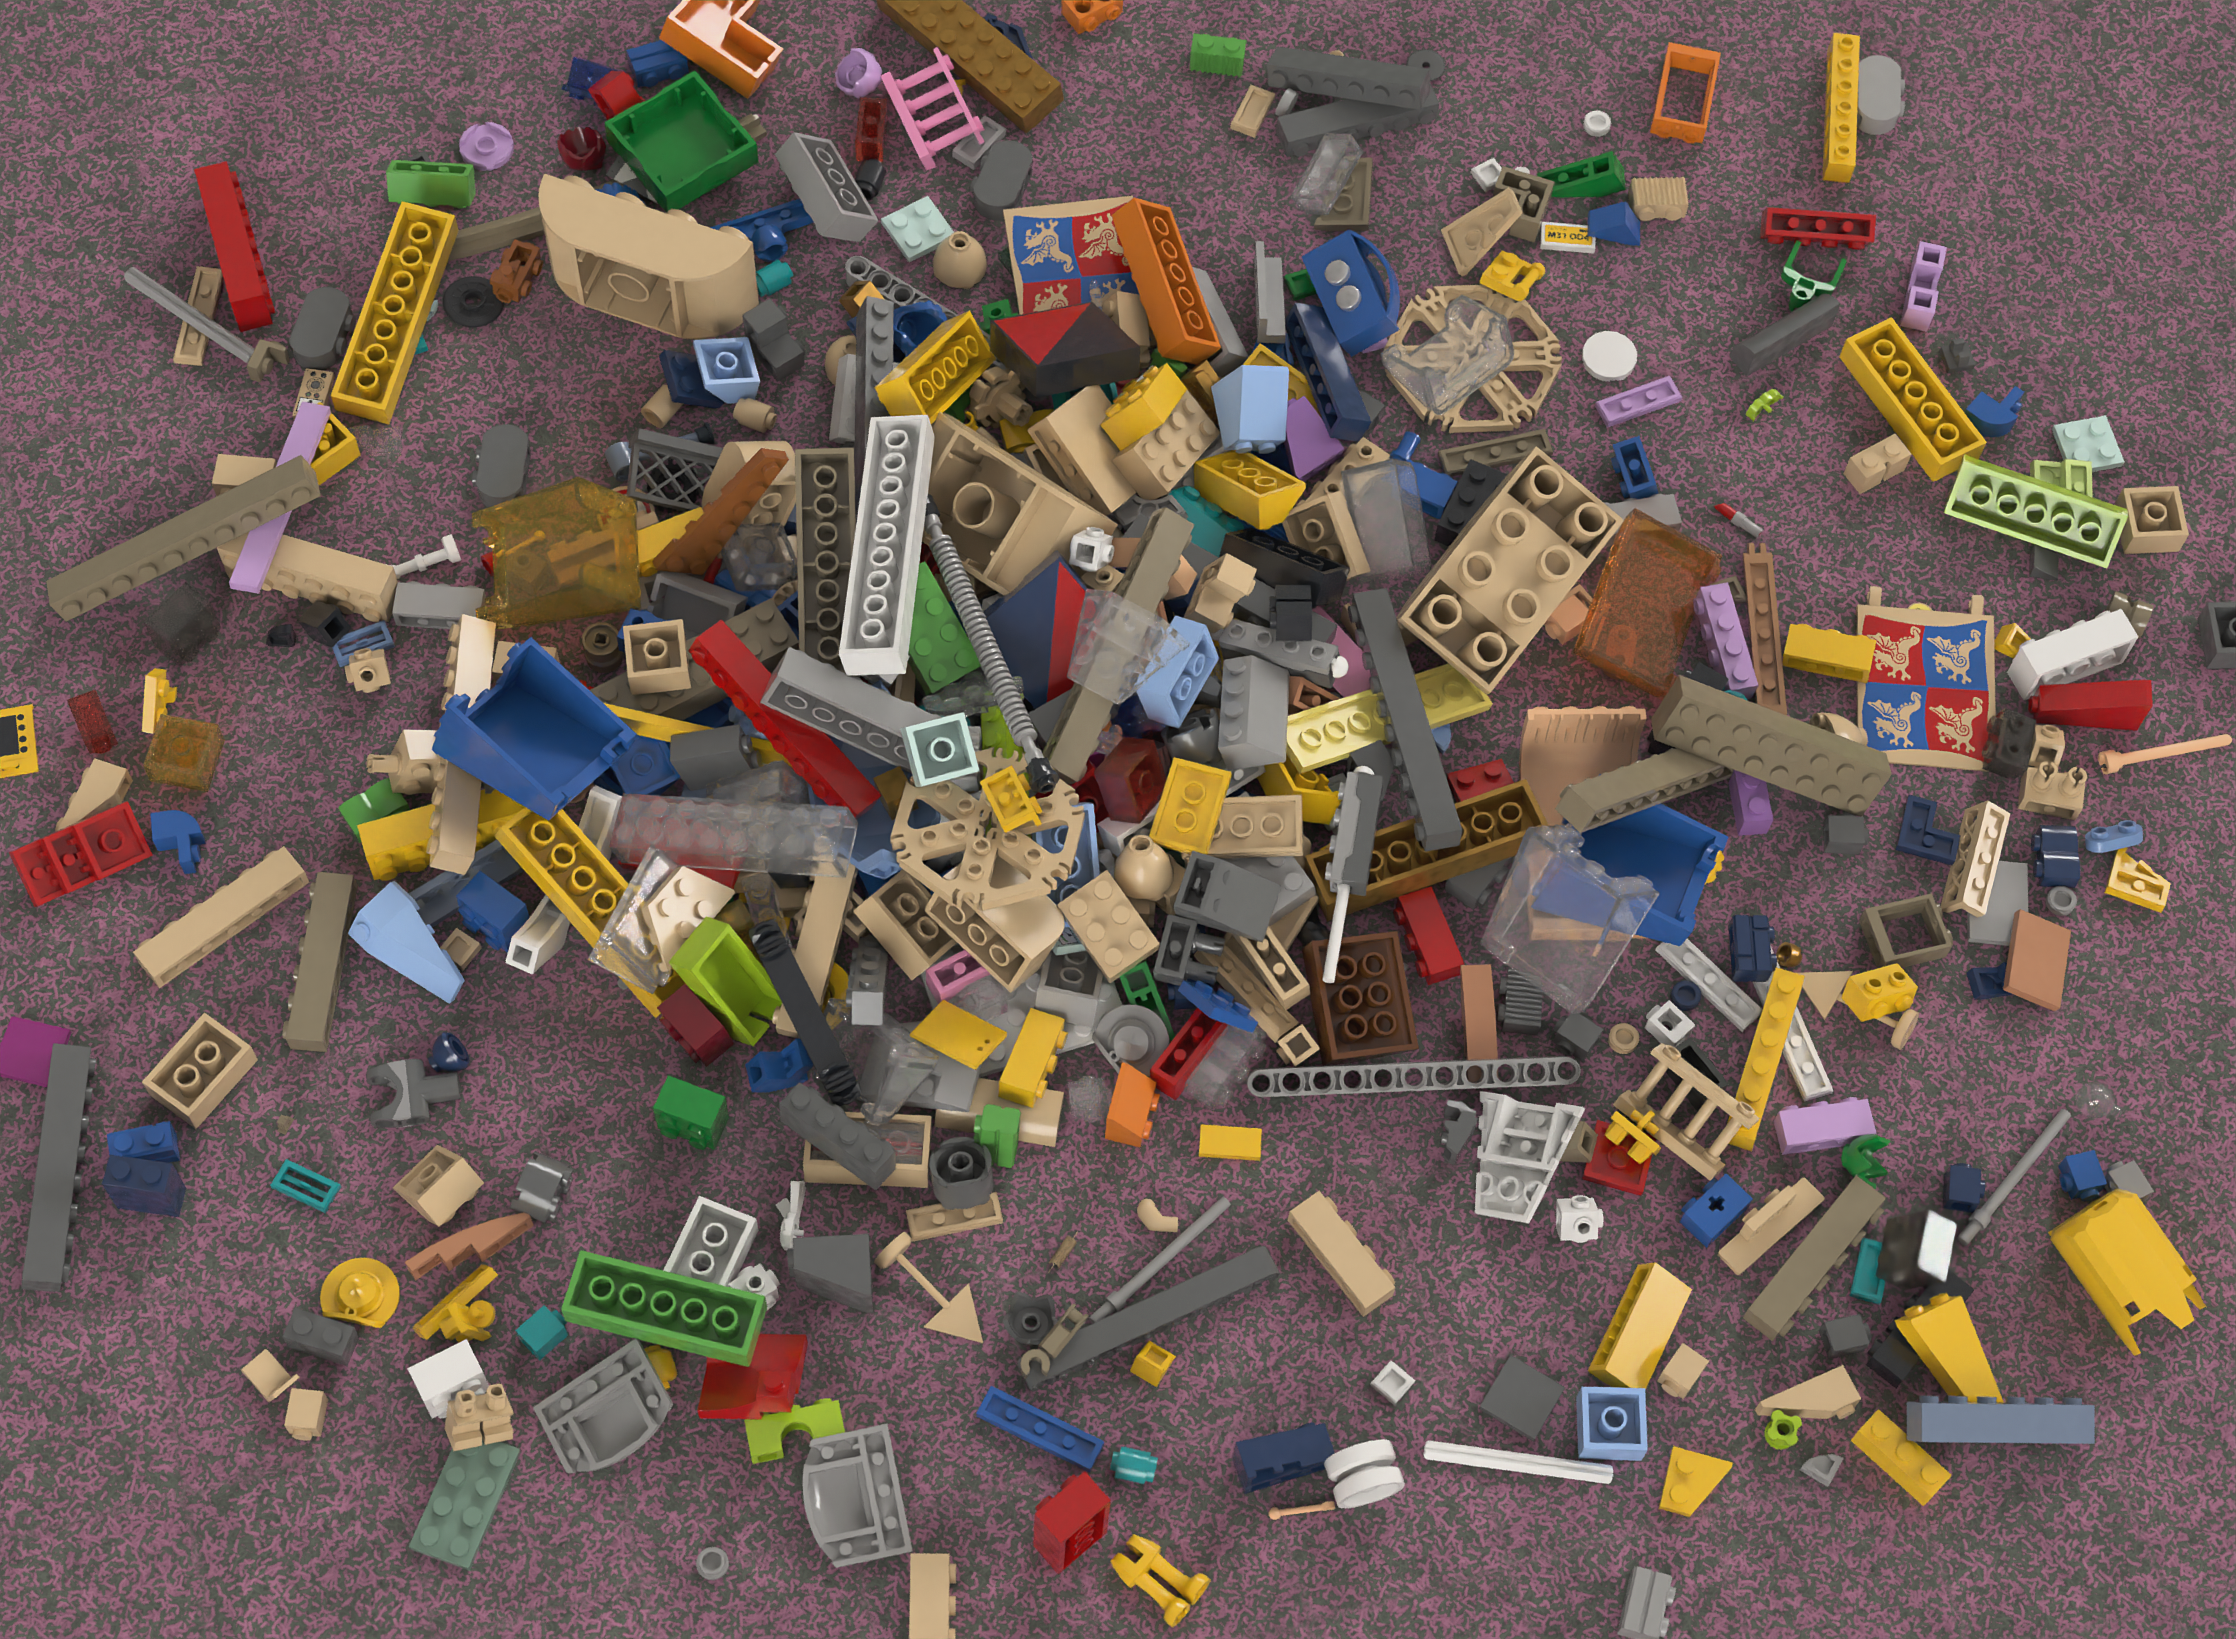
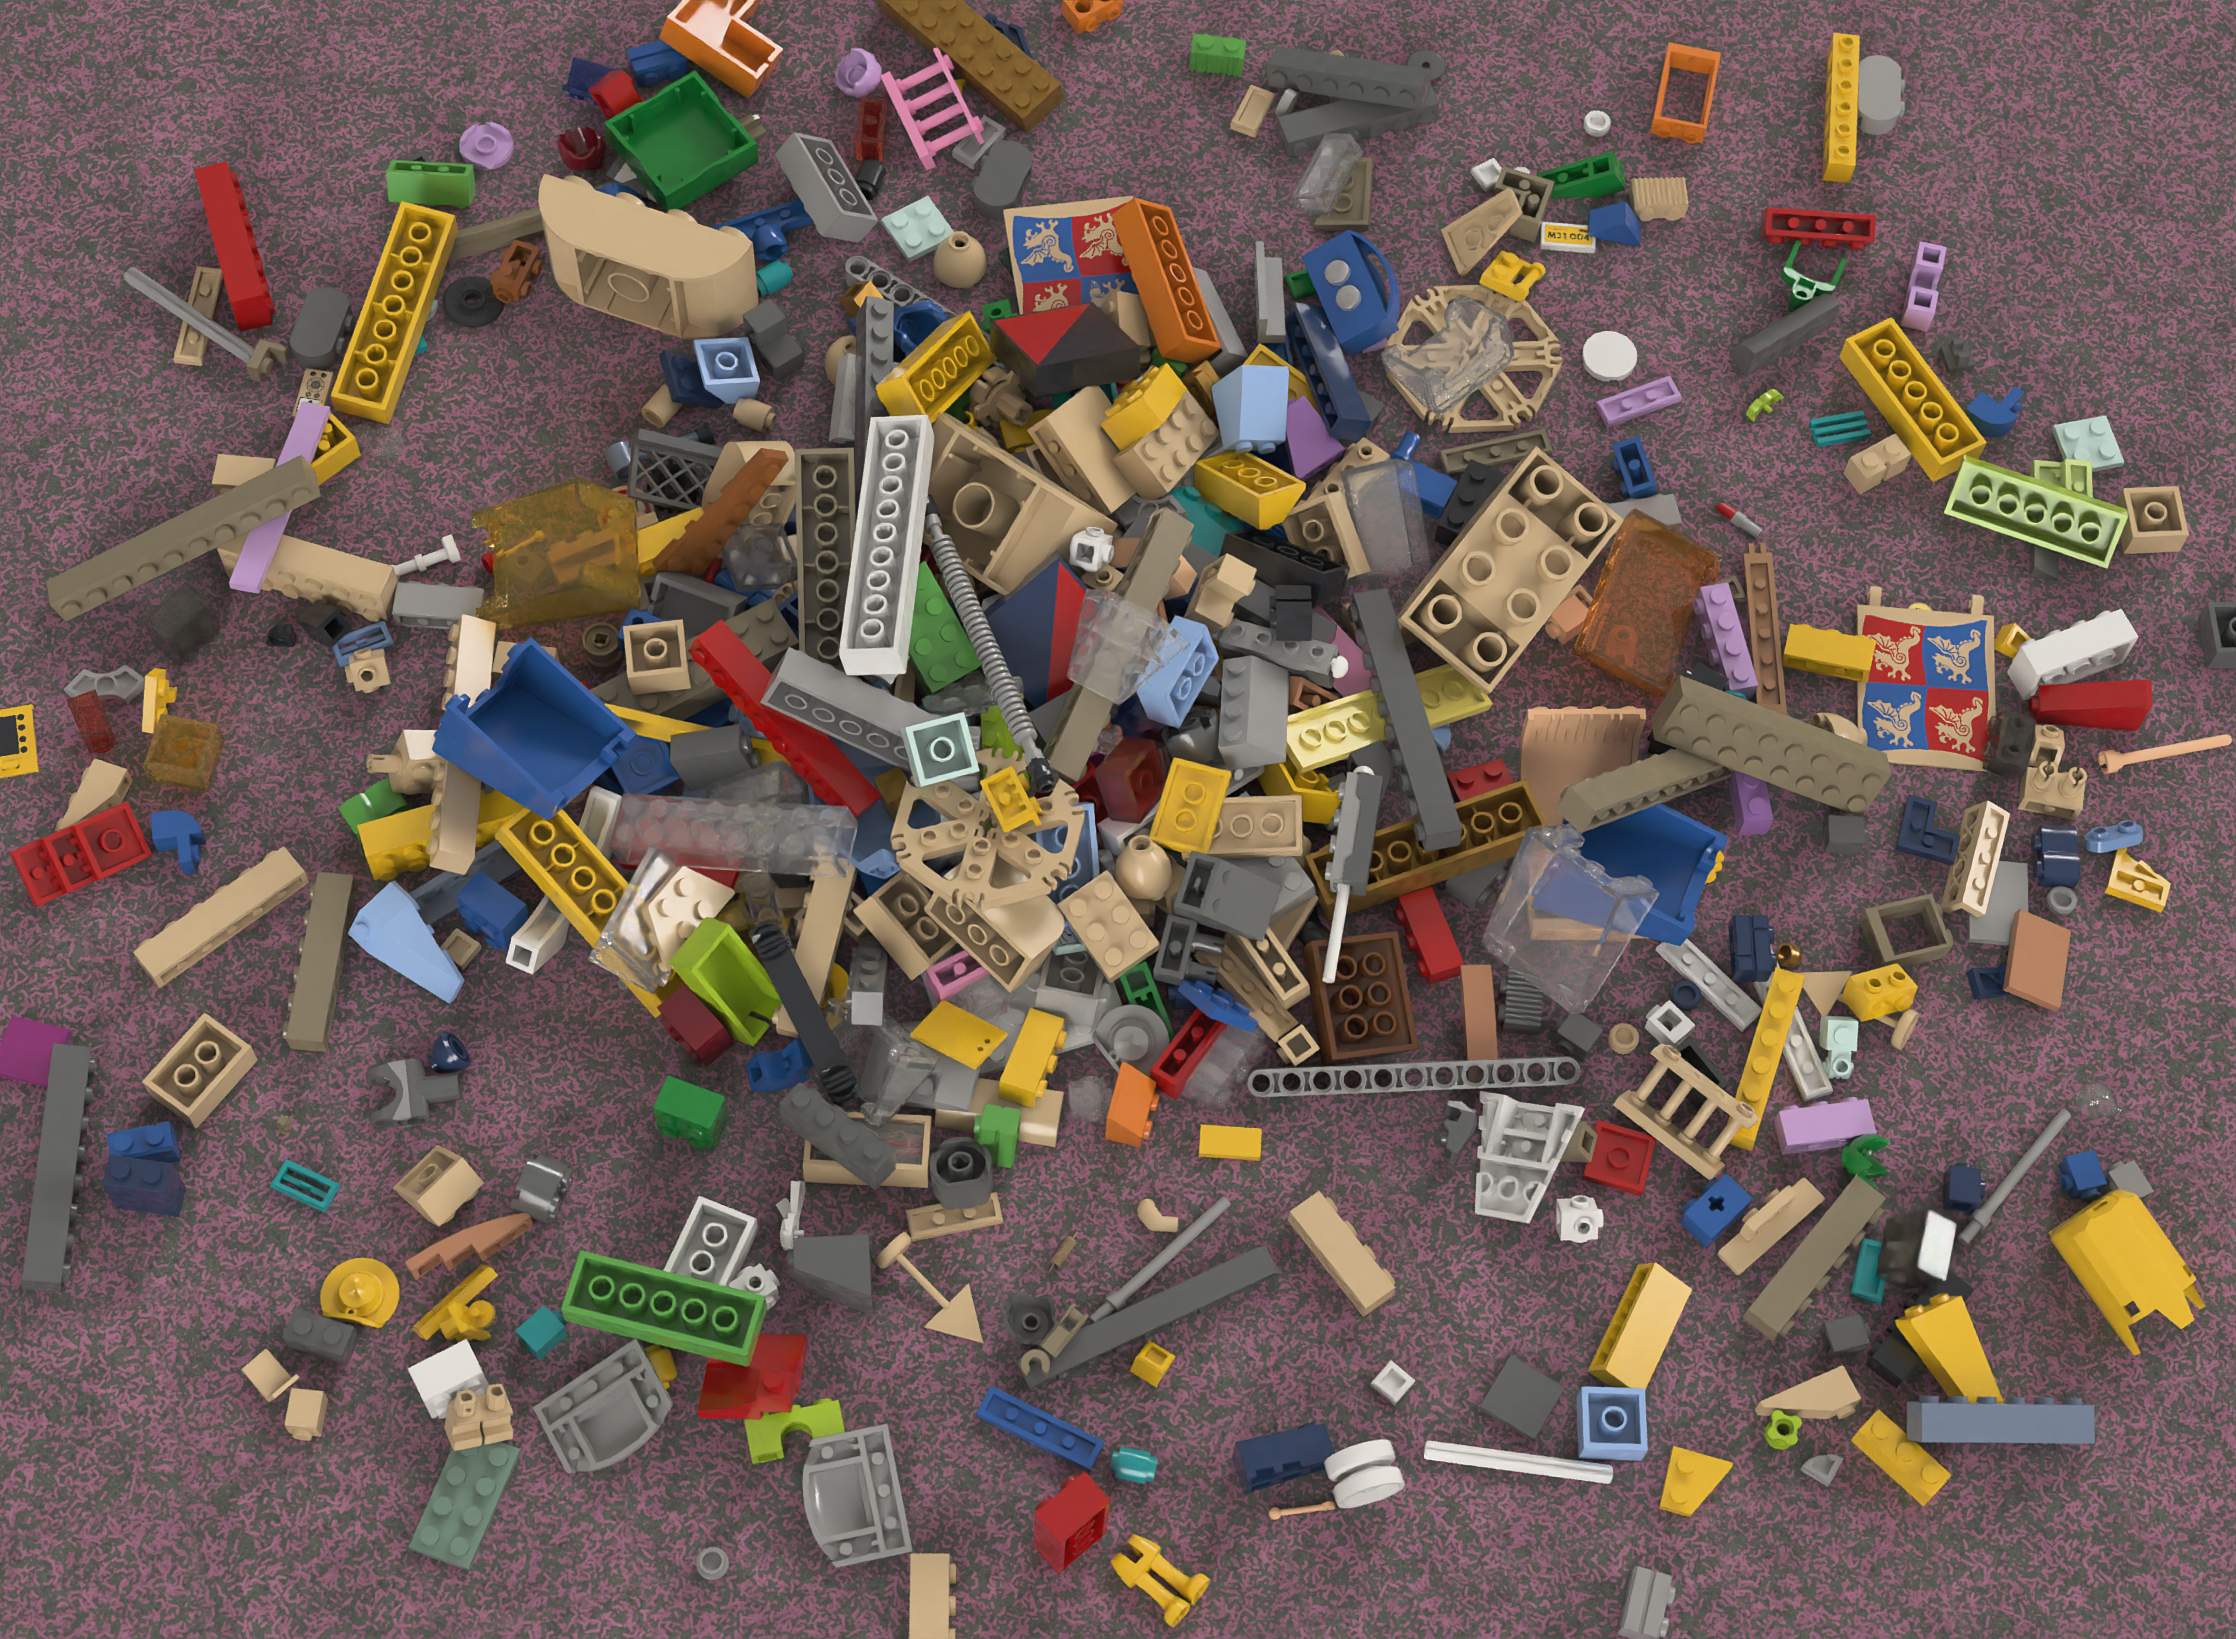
(120, 684): none -> light grey tile
(502, 464): dark grey brick -> none
(1622, 1127): yellow hips -> none
(1682, 1371): tan brick -> none
(1837, 419): none -> teal tile
(1839, 1037): none -> light aqua brick
(2136, 612): dark tan wheel -> none

